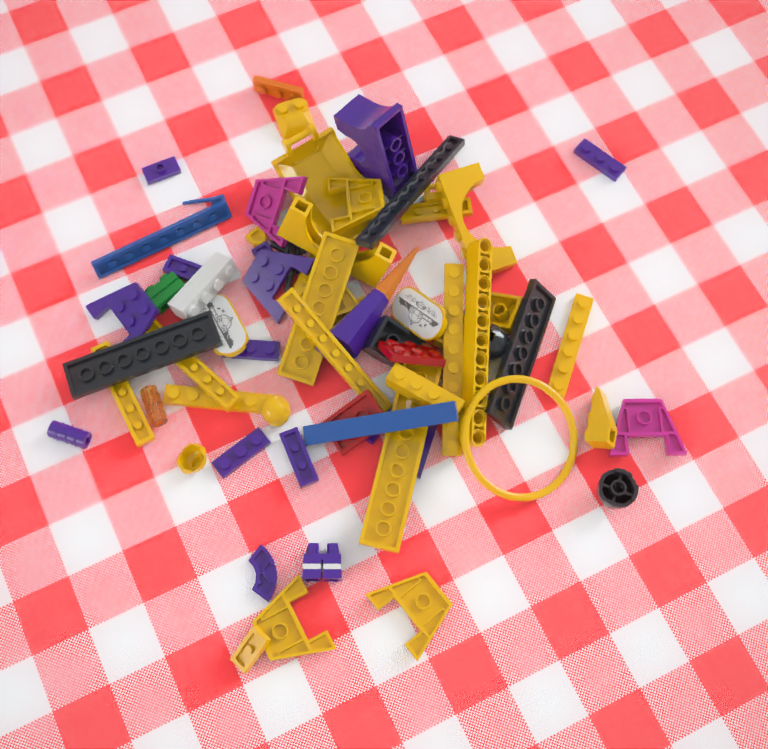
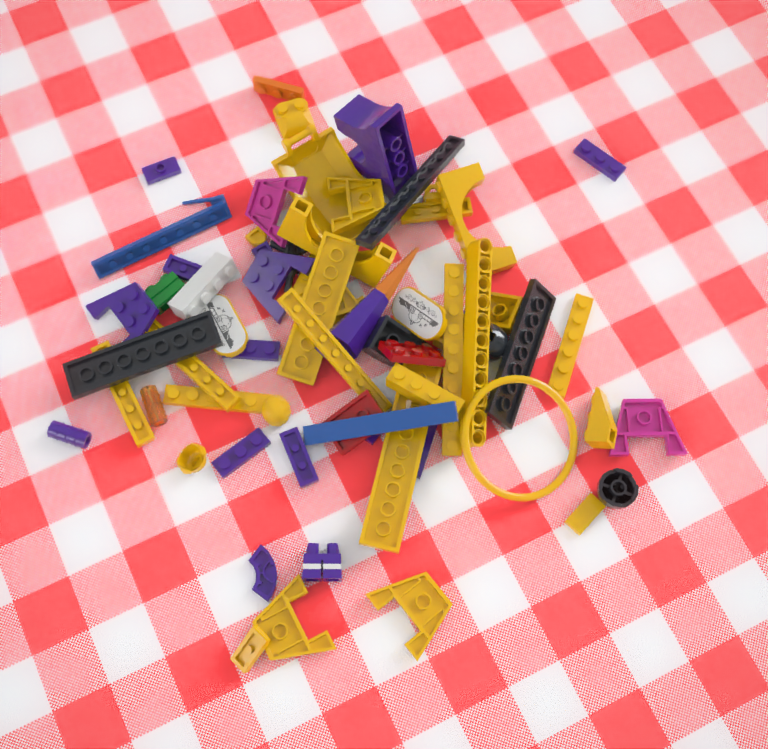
(584, 514): none -> yellow tile

